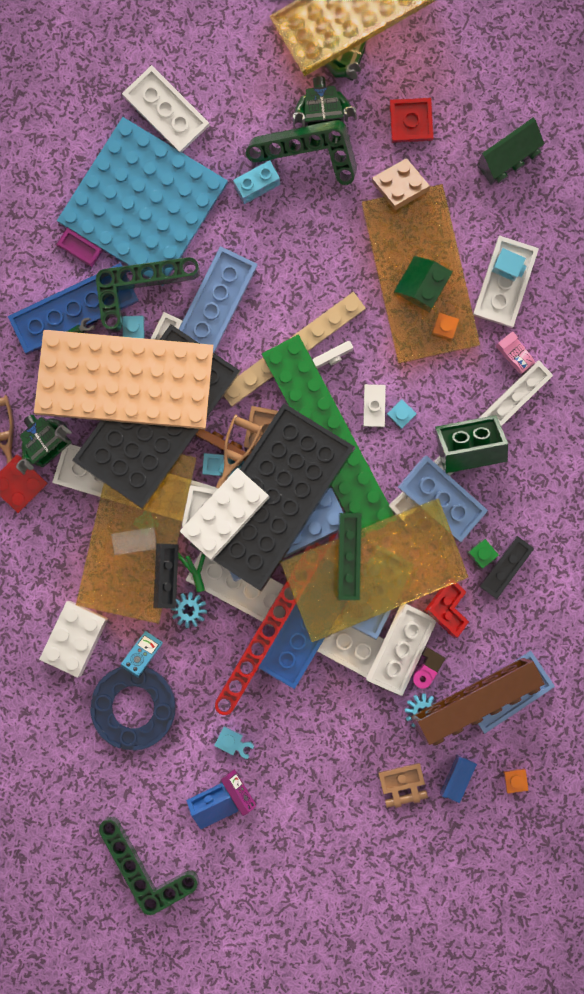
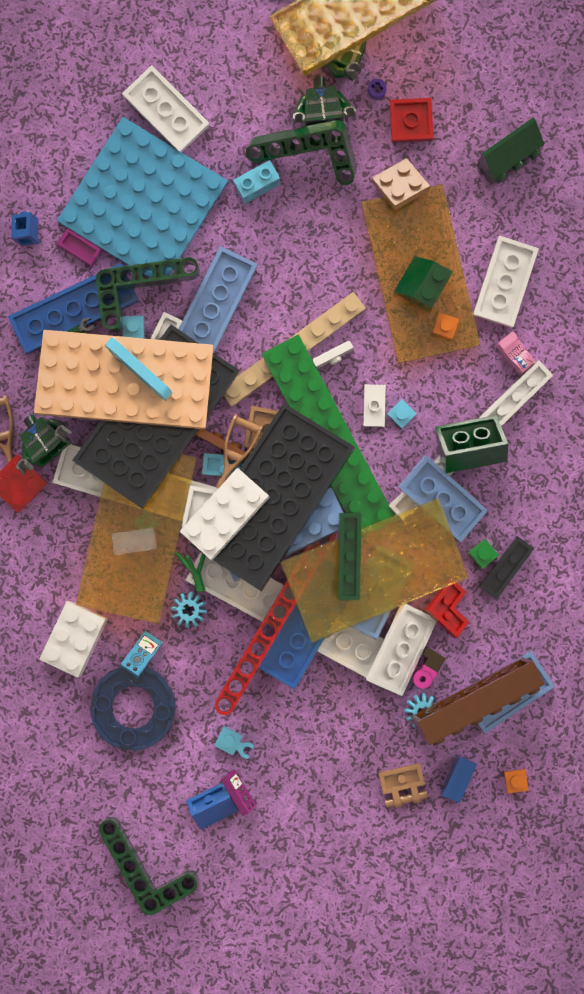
(25, 229): none -> blue brick
(138, 369): none -> medium azure beam
(166, 575): black plate -> none
(381, 83): none -> dark purple bush
(509, 265): medium azure brick -> none

